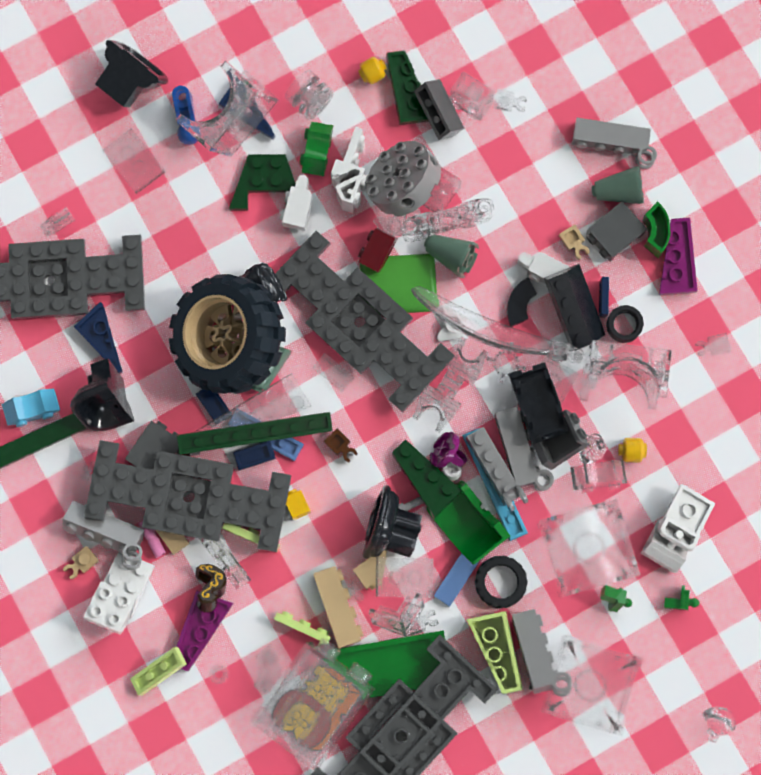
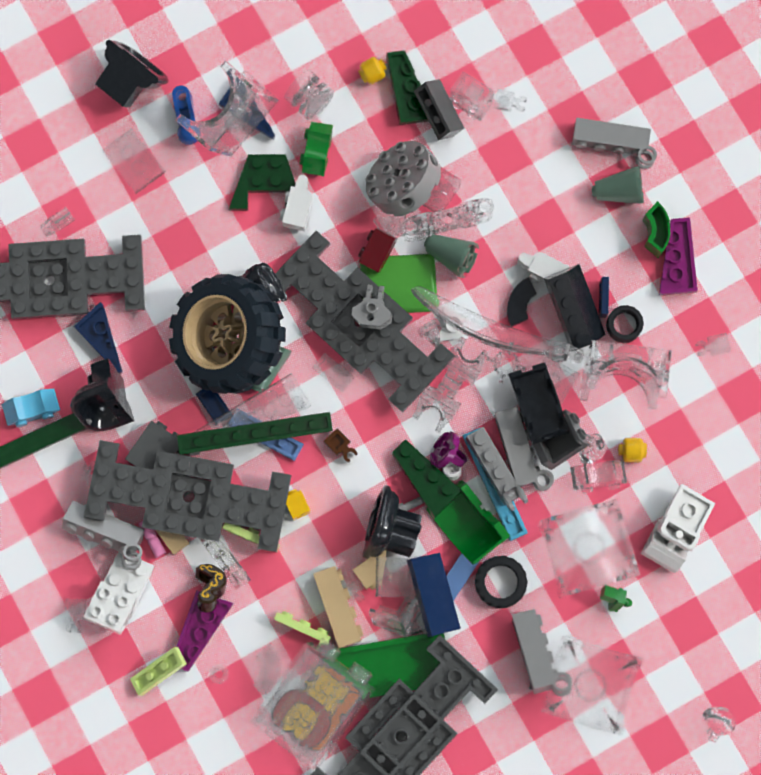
(74, 611): none -> clear plate
(83, 560): tan plate -> none
(254, 455): dark blue tile -> none
(348, 176): white piece -> none
(374, 309): none -> light grey hinge
(431, 332): none -> clear tile
(433, 594): none -> dark blue tile
(498, 649): yellowish green wedge -> none
(572, 240): tan plate -> none
(615, 231): dark grey panel -> none
(683, 603): green piece -> none

